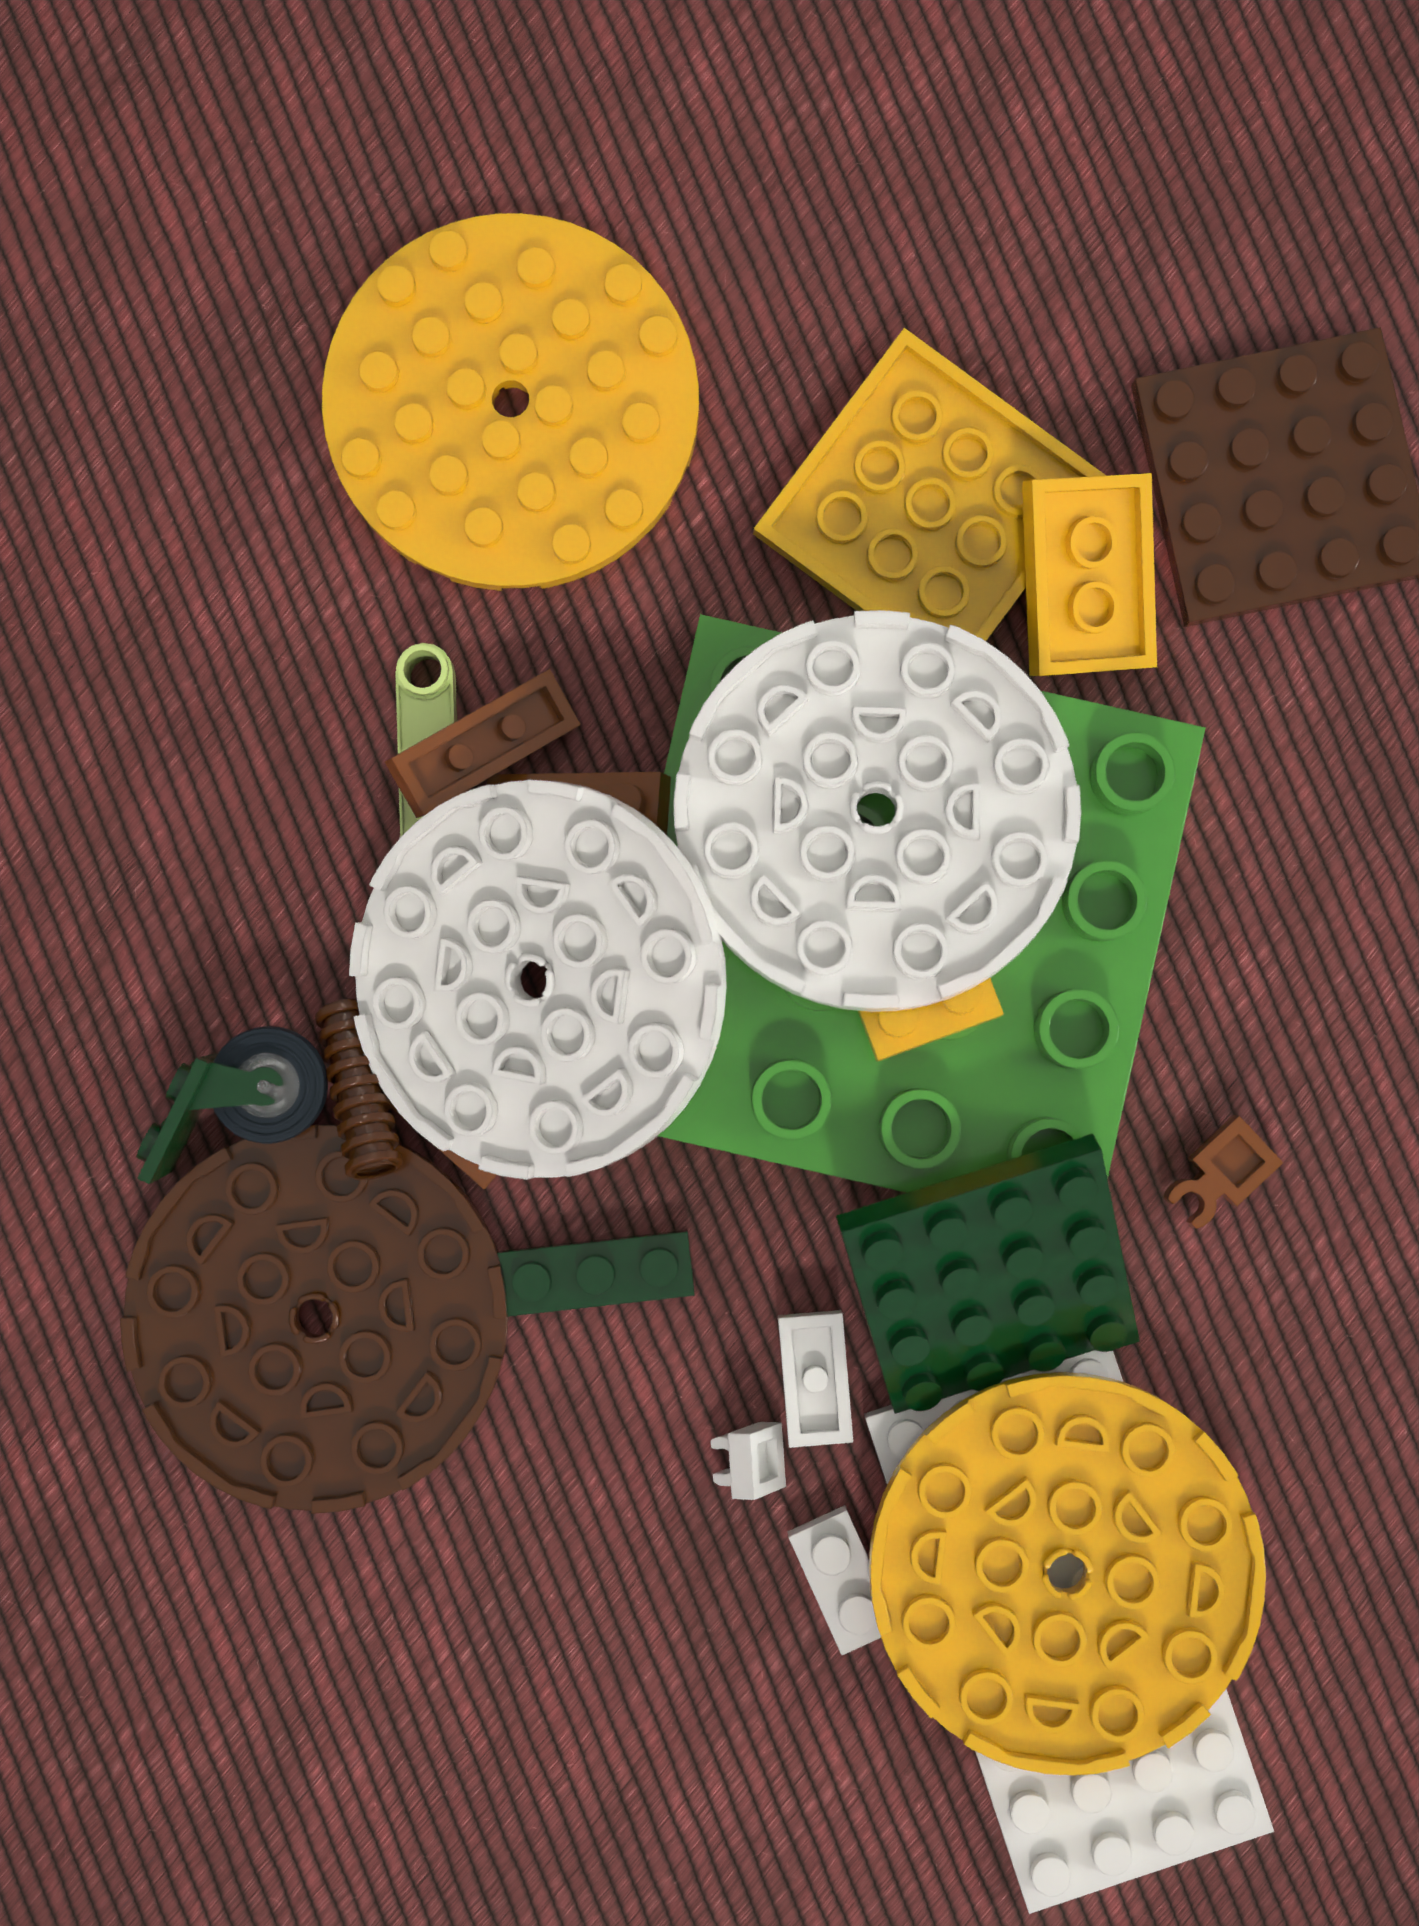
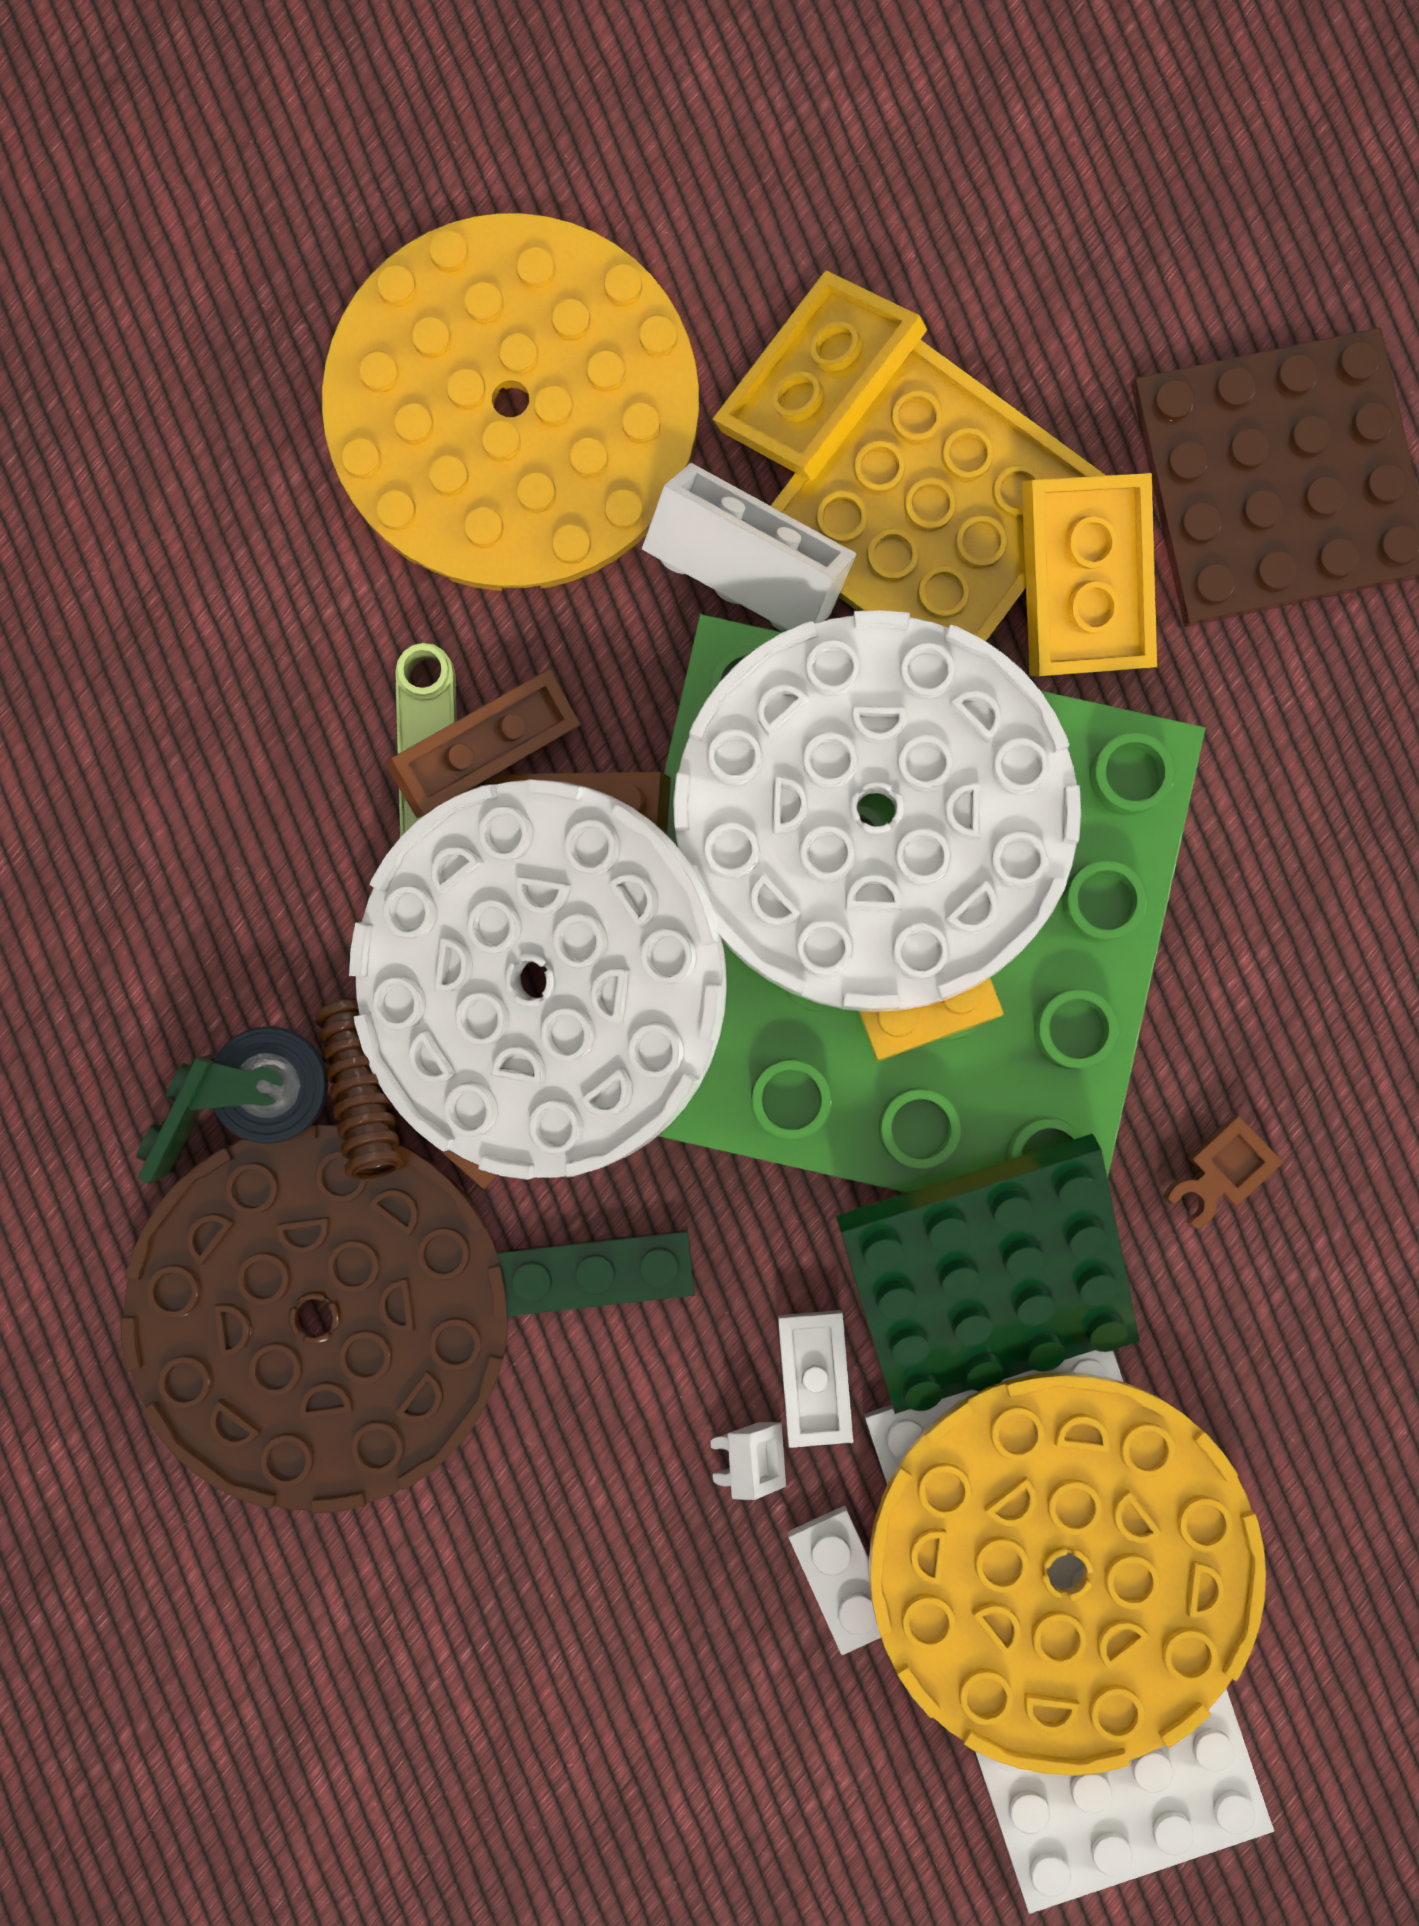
(746, 550): none -> white brick
(820, 374): none -> yellow plate

